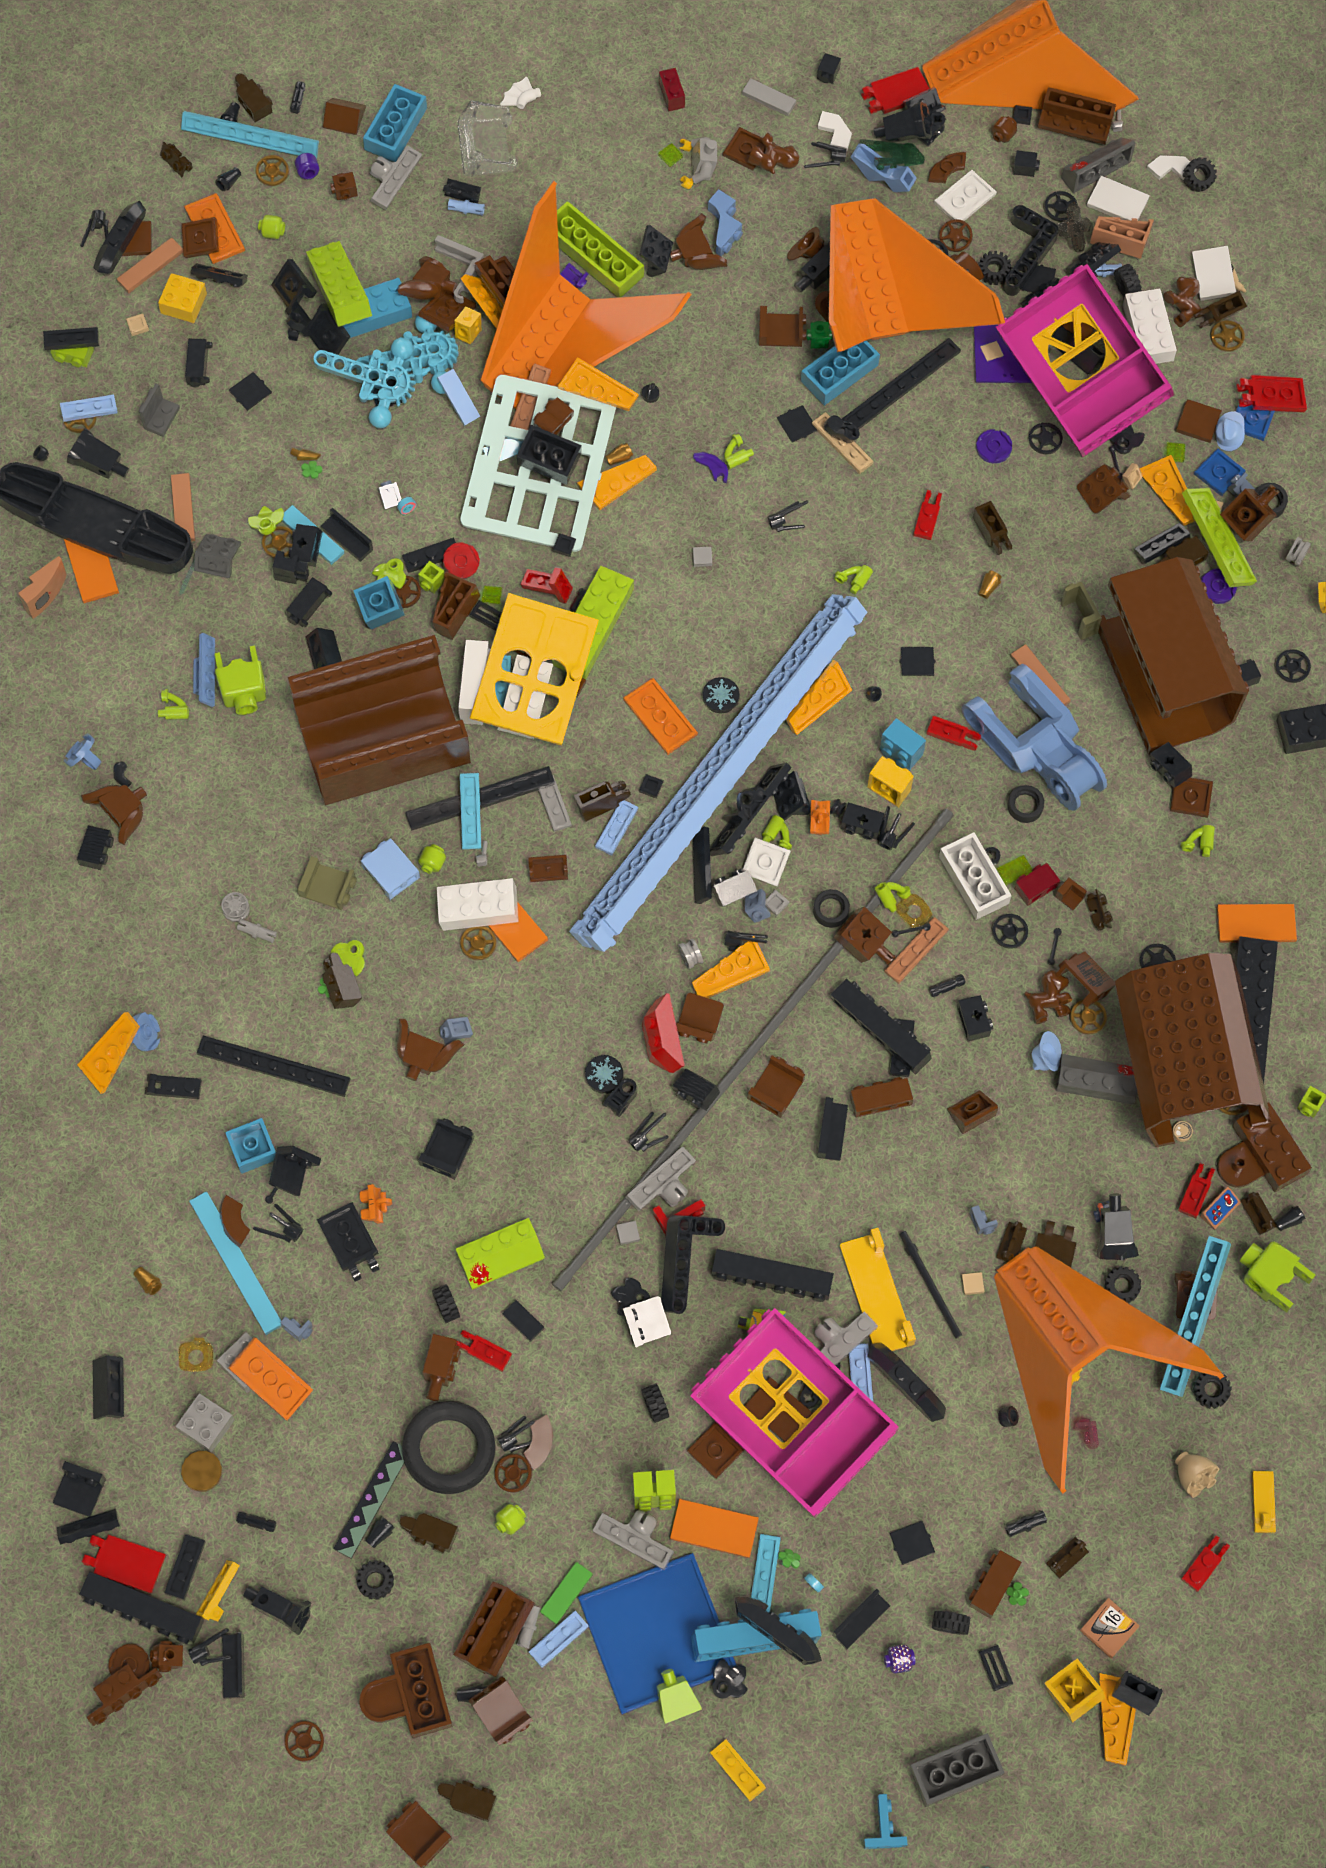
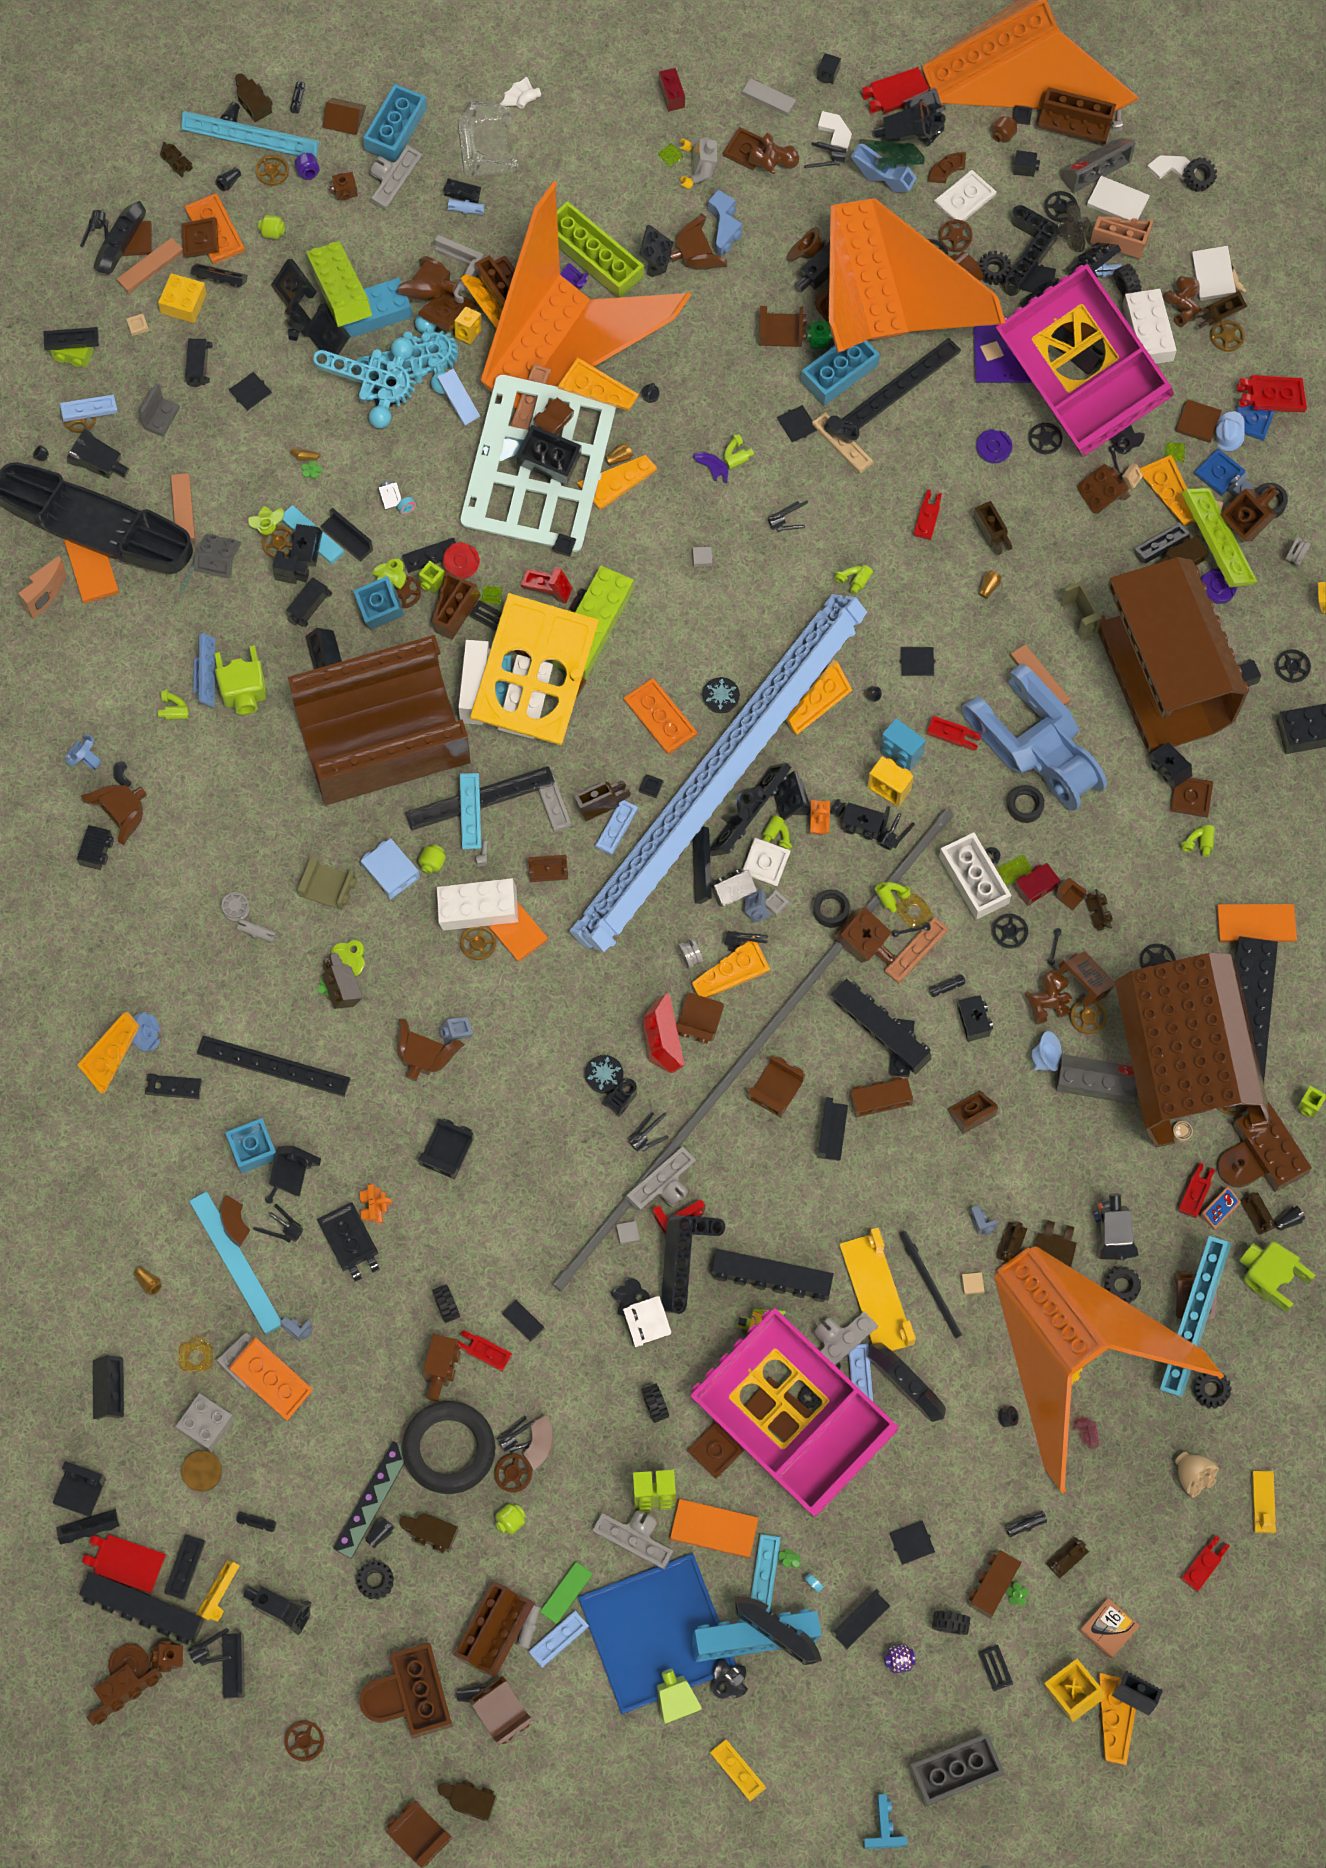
(500, 1253): lime slope -> none
(695, 1089): black brick -> none

